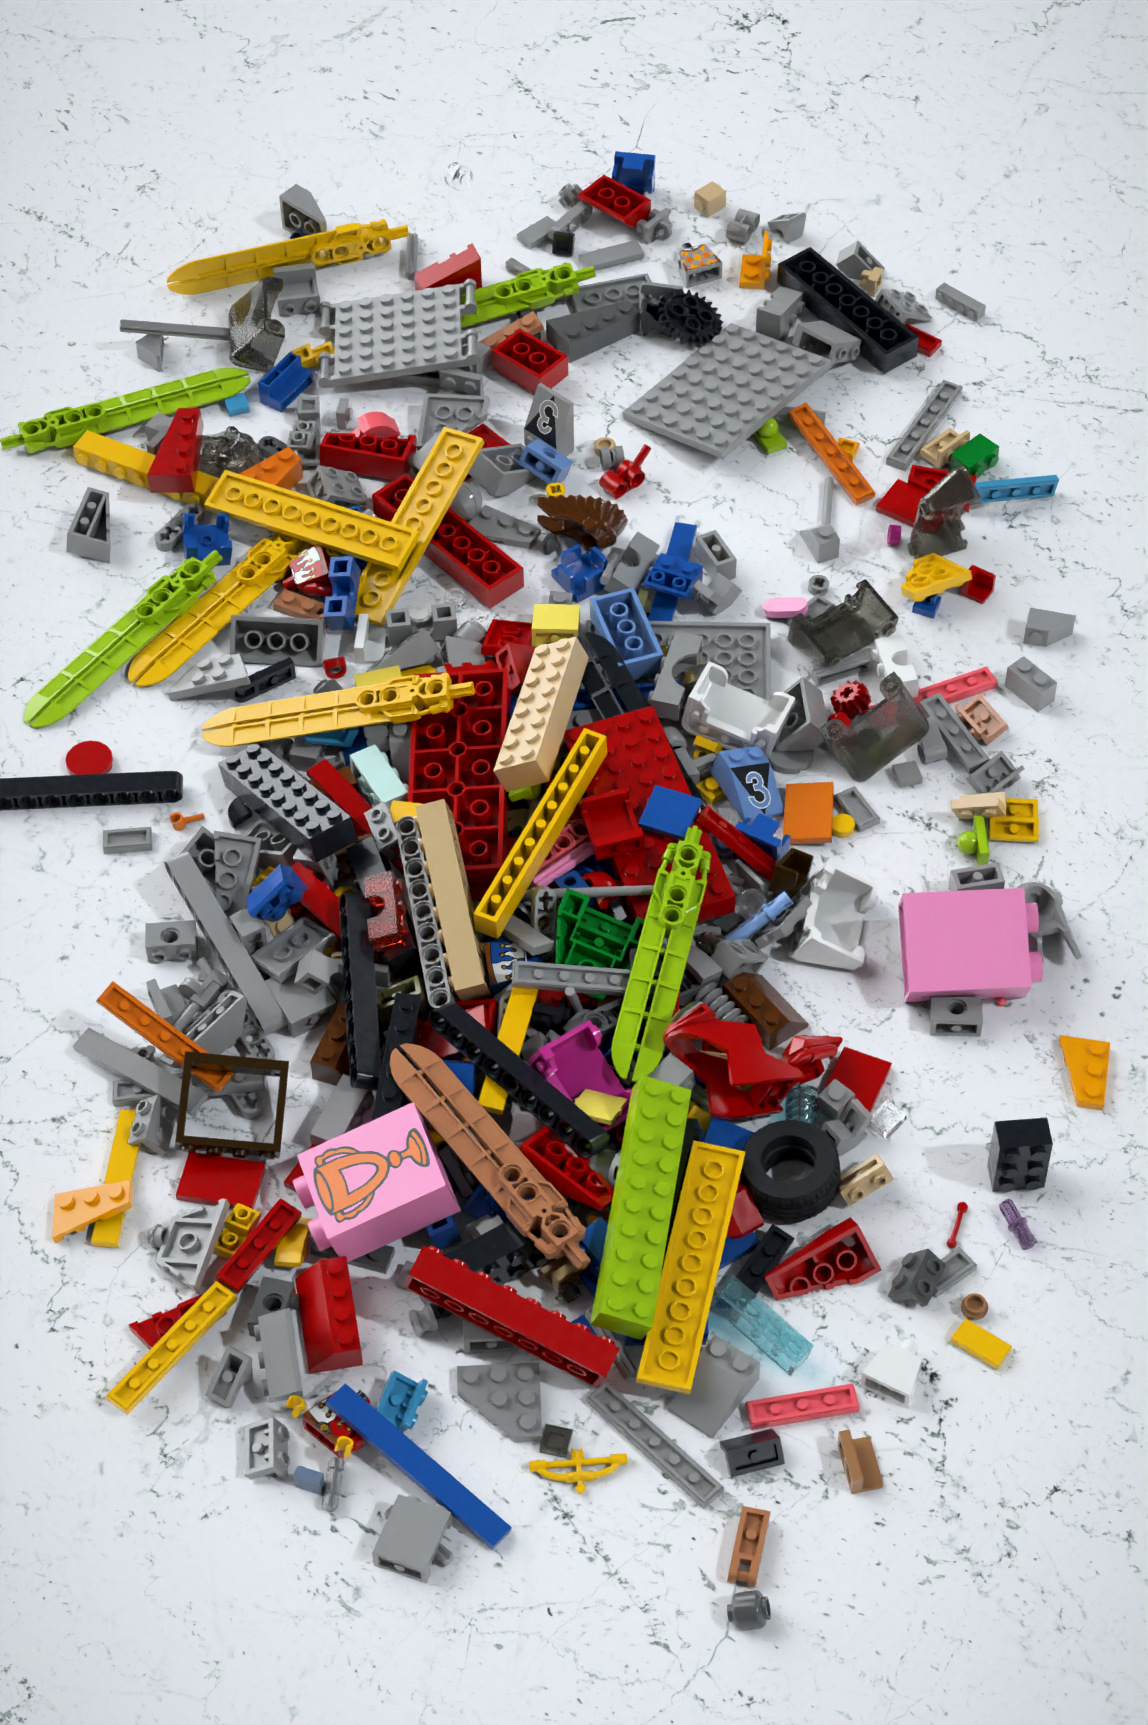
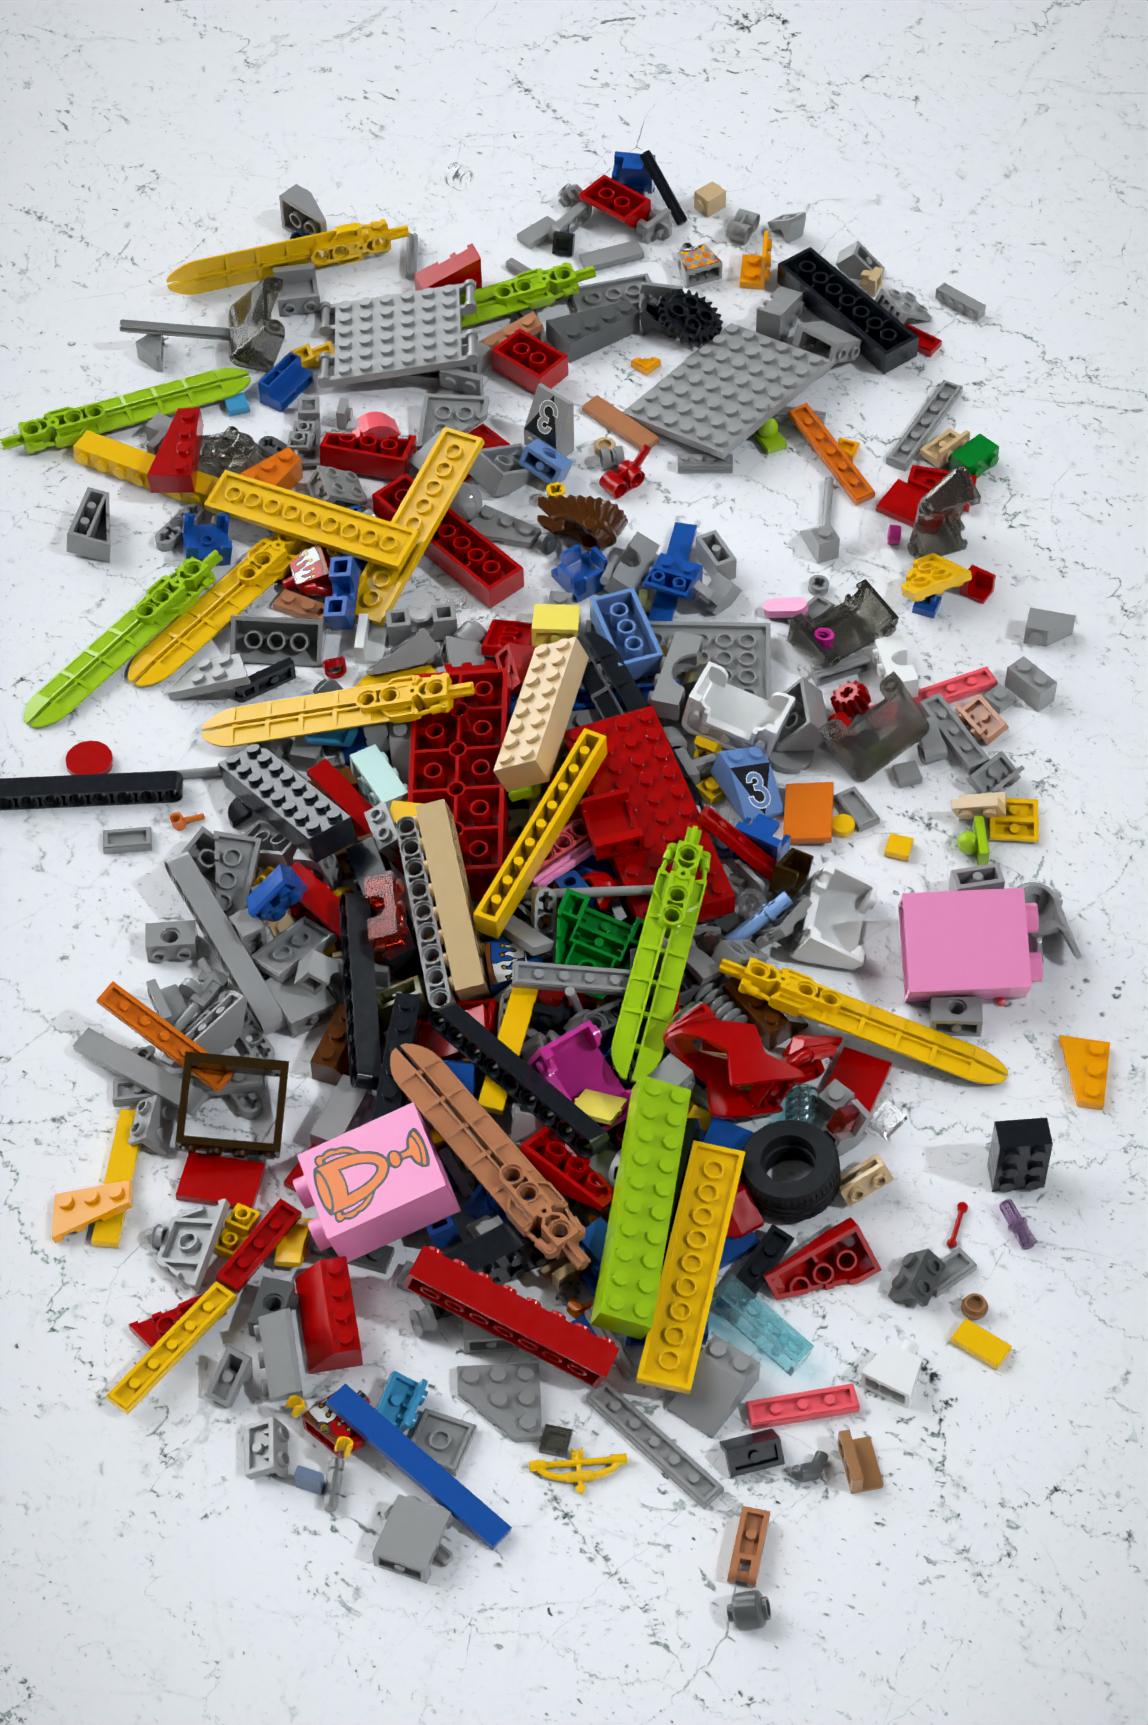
(199, 772): none -> light grey bar
(377, 676): light yellow panel -> none
(444, 1438): none -> light grey tile
(578, 1309): none -> orange hand
(619, 423): none -> nougat tile
(646, 365): none -> light orange tile
(663, 187): none -> black axle
(669, 813): blue tile -> none
(704, 463): none -> light grey piece
(801, 996): none -> yellow piece
(811, 1470): none -> dark grey arm
(824, 637): none -> dark pink axle
(843, 1119): none -> clear red plate
(899, 847): none -> yellow tile
(999, 698): none -> light grey plate
(1017, 488): dark azure tile -> none

